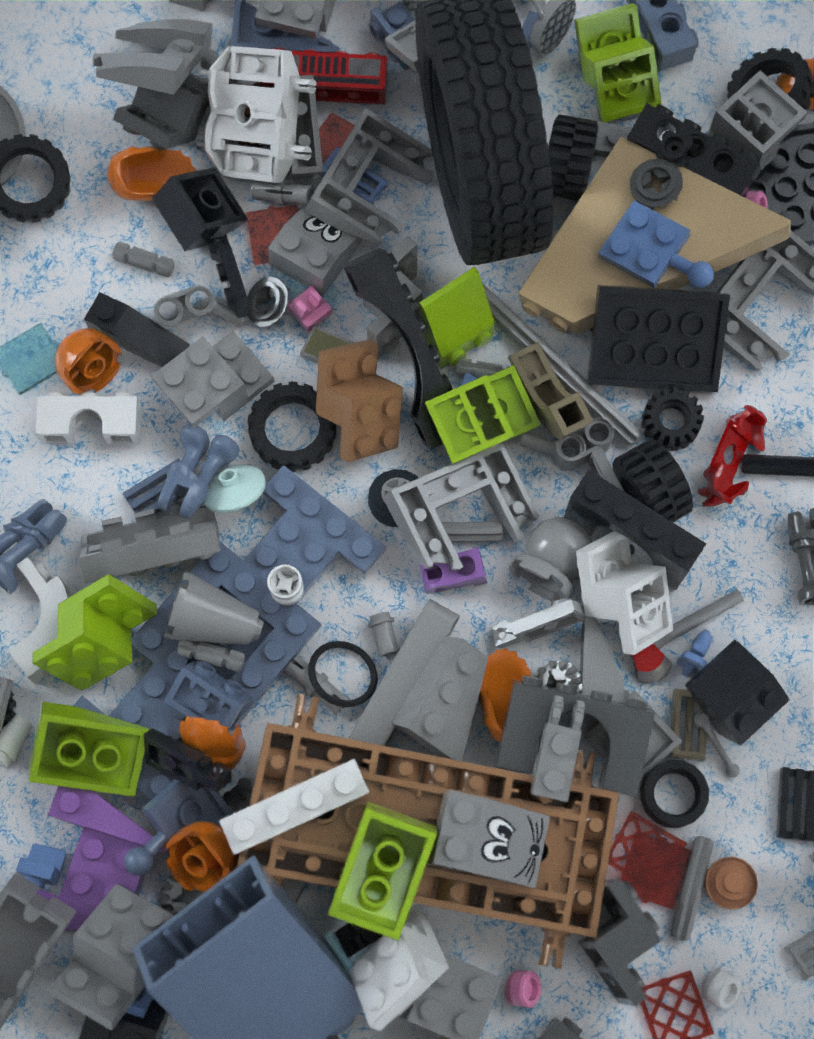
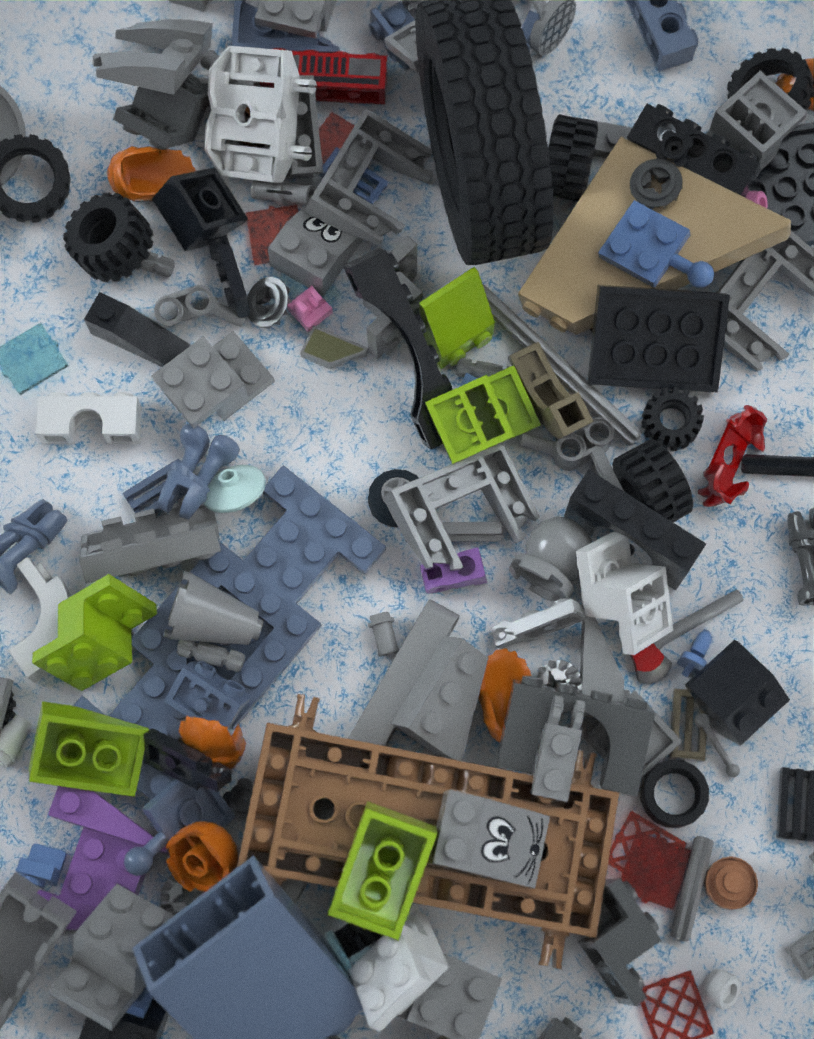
(87, 360): orange cylinder -> none
(108, 237): none -> black tyre
(276, 457): black tyre -> none
(282, 579): white wheel -> none
(294, 806): white plate -> none
(299, 672): light grey pin -> none
(342, 703): black tyre -> none
(358, 400): medium nougat bracket -> none
(523, 988): bright pink tile -> none
(617, 62): lime bracket -> none

